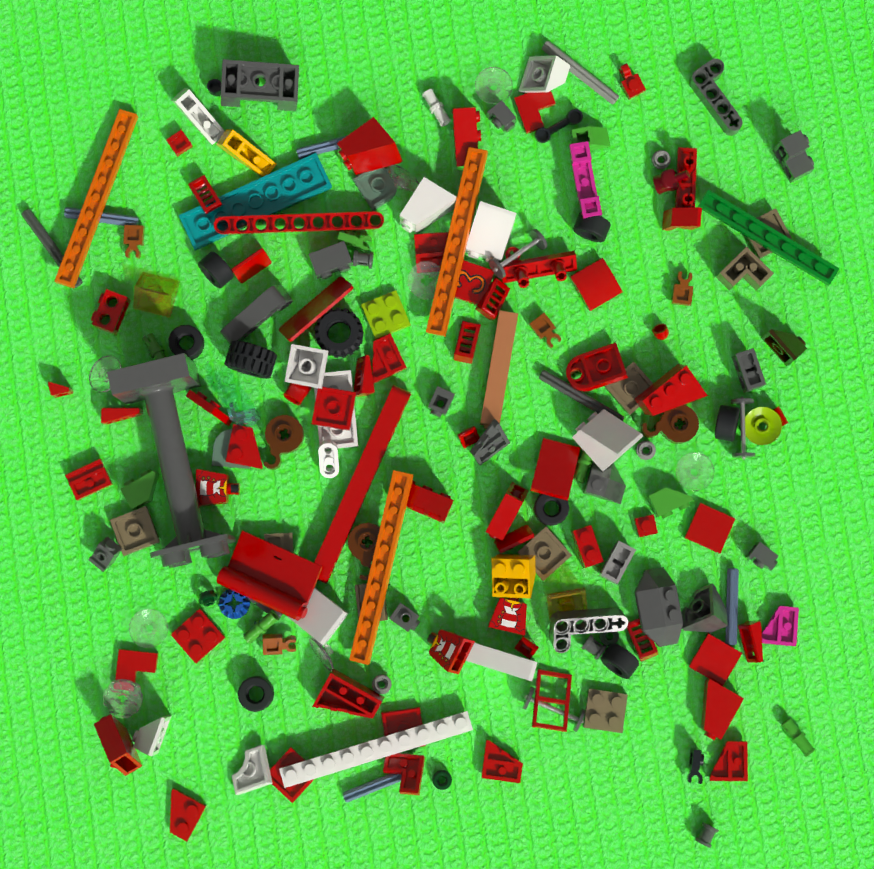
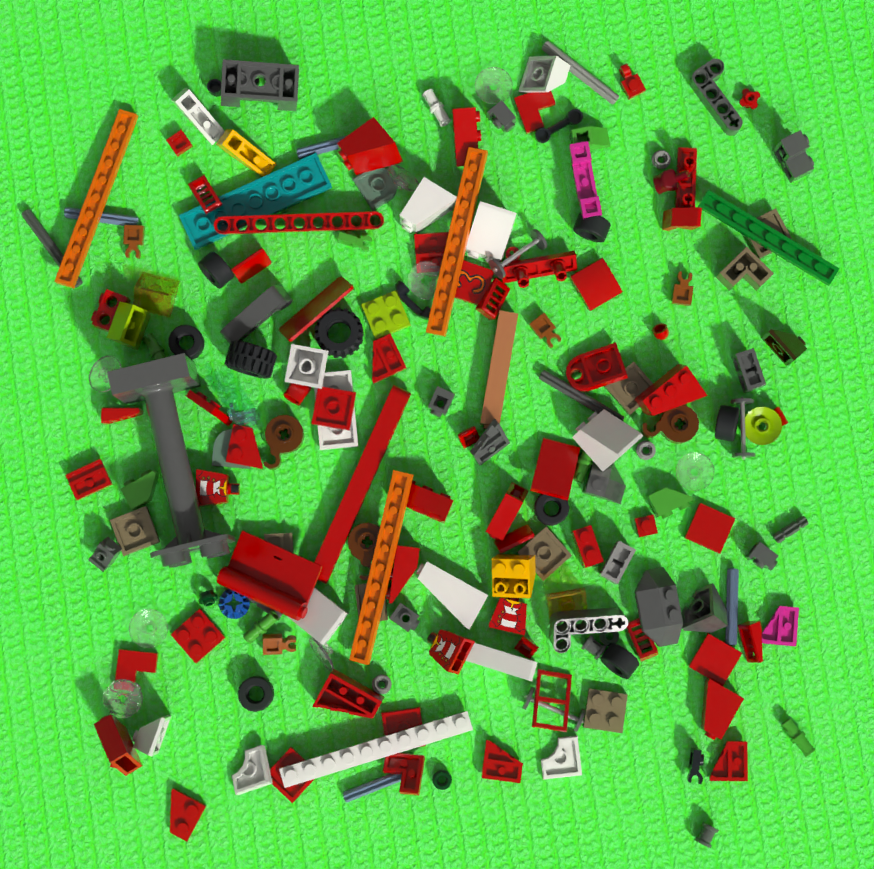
(58, 390): red slope -> none
(129, 325): none -> lime slope
(328, 457): white plate -> none
(331, 260): dark grey brick -> none
(363, 259): dark grey bush -> none
(363, 377): red slope -> none
(402, 291): none -> black bar
(404, 567): none -> red slope
(453, 593): none -> white slope
(462, 353): red slope -> none
(564, 760): none -> white tile
(744, 102): none -> red plate
(790, 529): none -> dark grey axle

